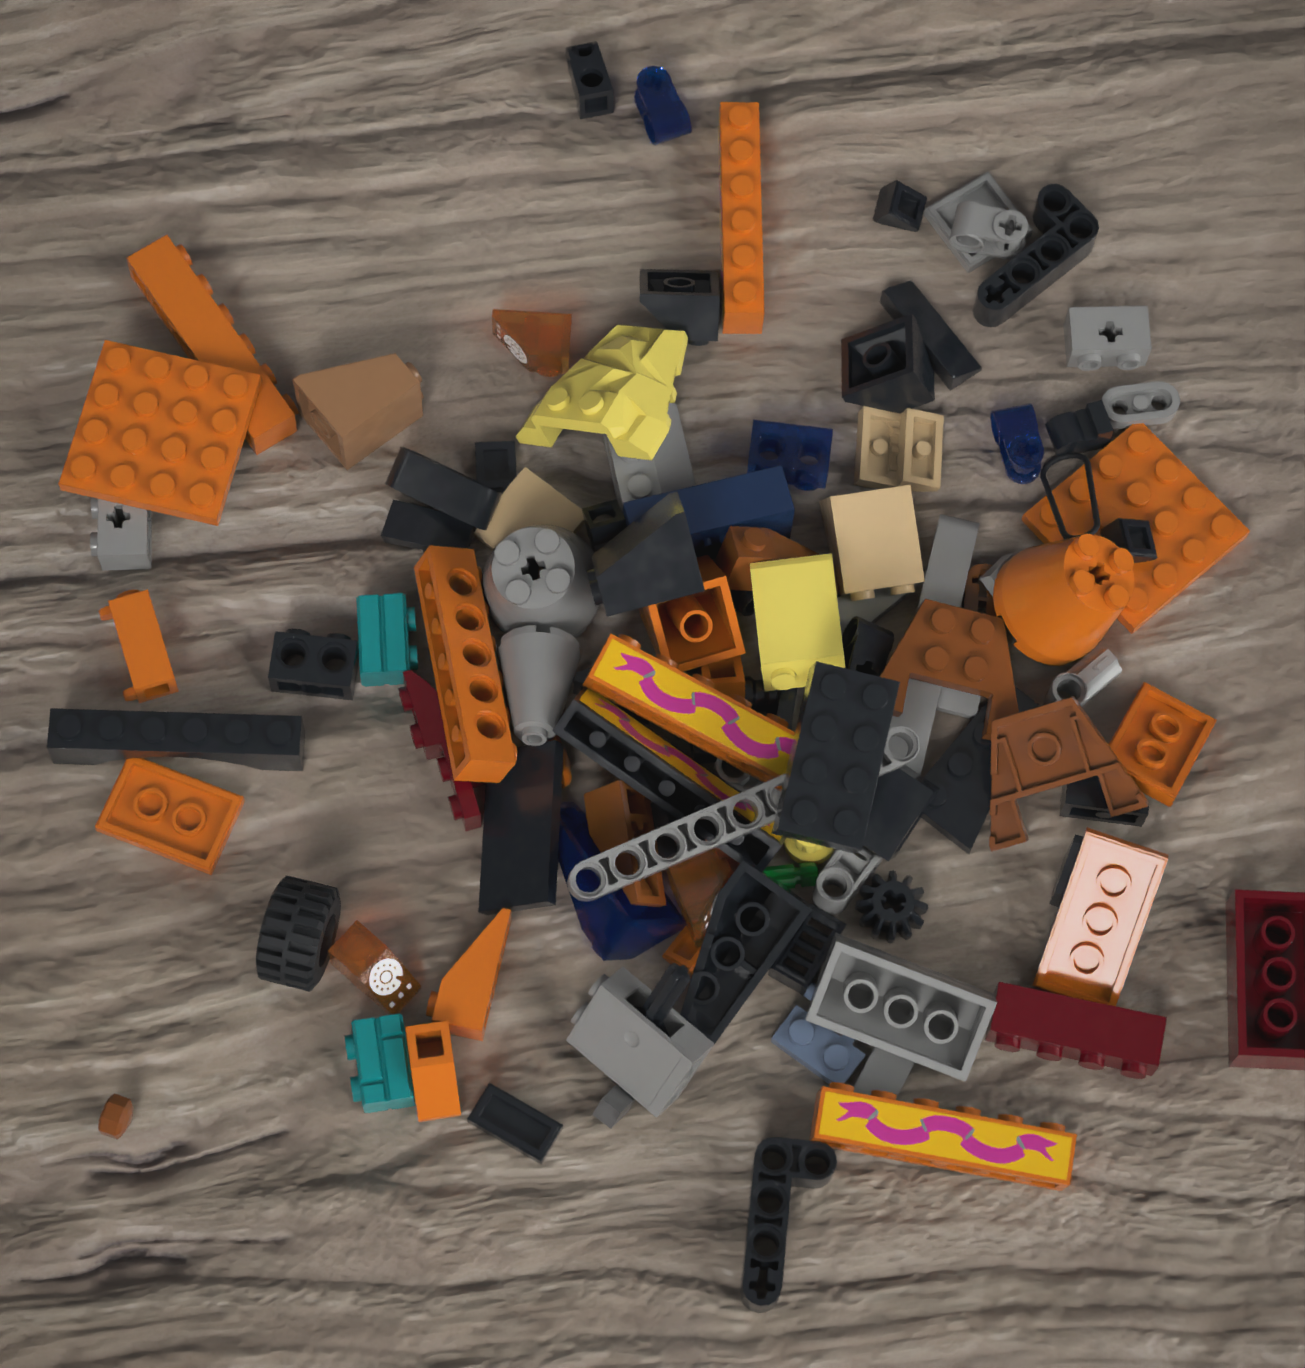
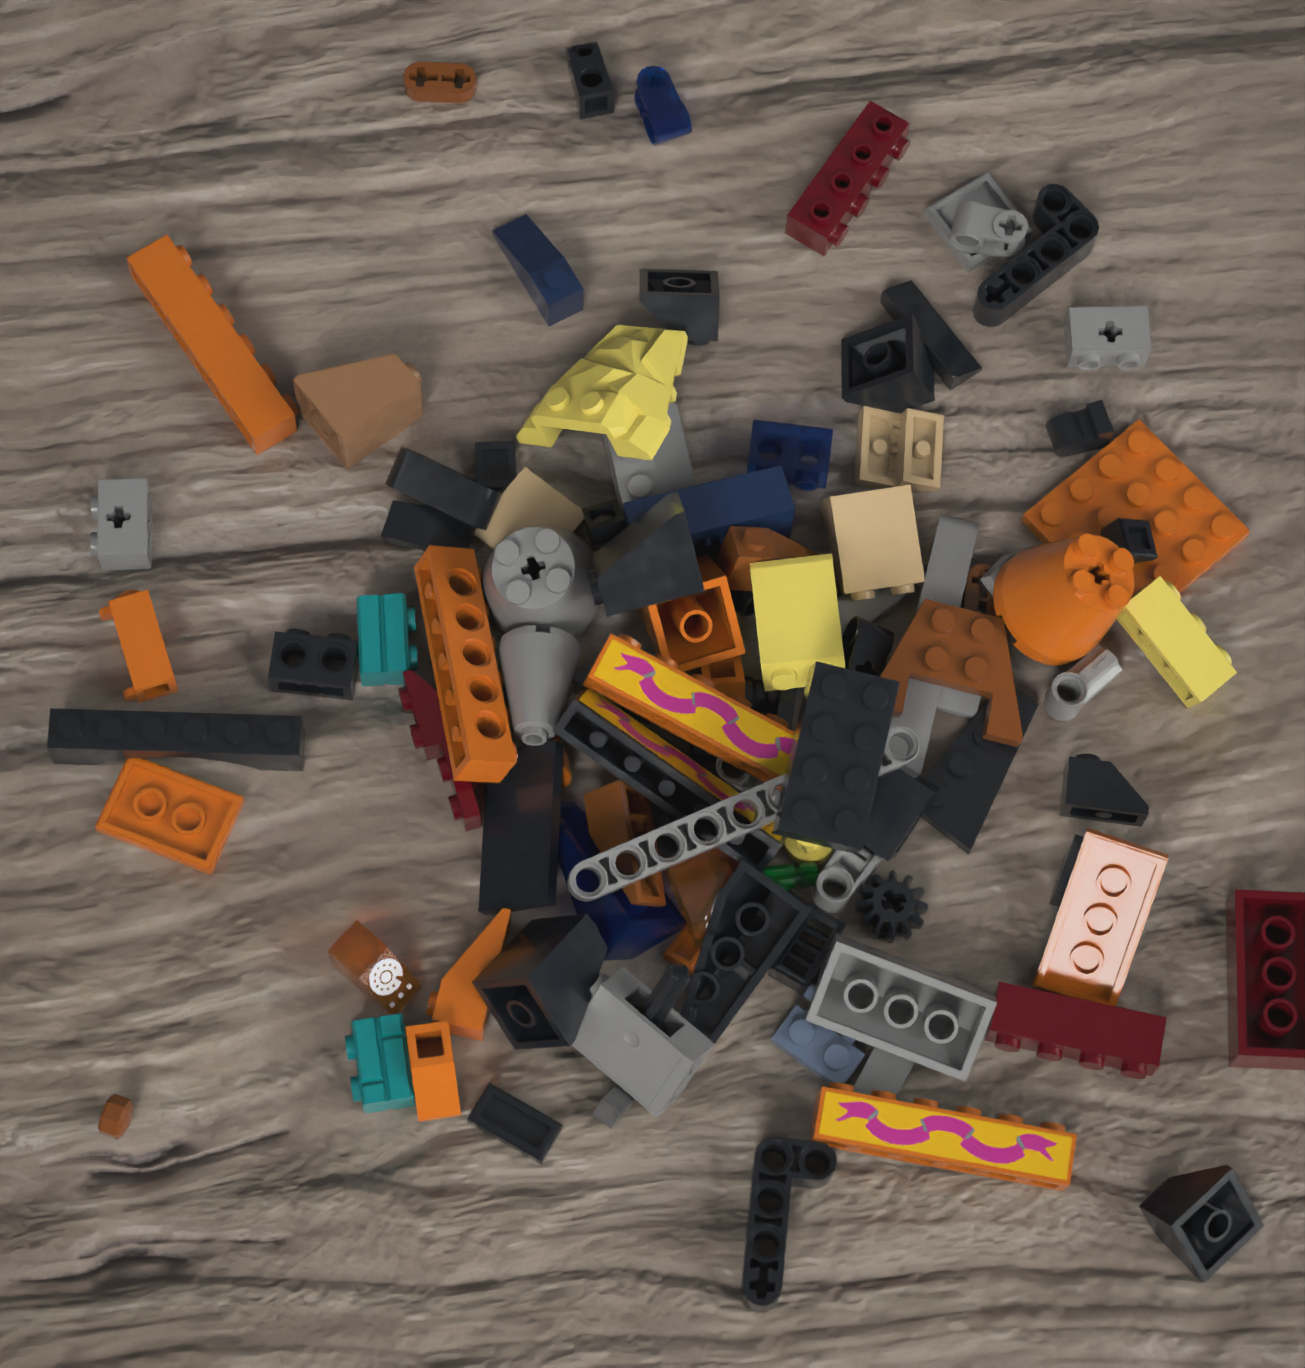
(160, 432): orange plate -> none
(298, 933): black tyre -> none
(440, 82): none -> dark orange beam
(536, 339): clear orange slope -> none
(540, 269): none -> dark blue slope
(544, 981): none -> black slope
(740, 218): orange brick -> none
(847, 179): none -> dark red brick
(900, 207): black slope -> none
(1018, 441): clear blue piece -> none
(1045, 751): dark orange wing -> none
(1065, 535): black piece -> none
(1137, 401): light grey plate -> none
(1160, 742): orange tile -> none
(1176, 642): none -> light yellow brick
(1202, 1218): none -> black slope

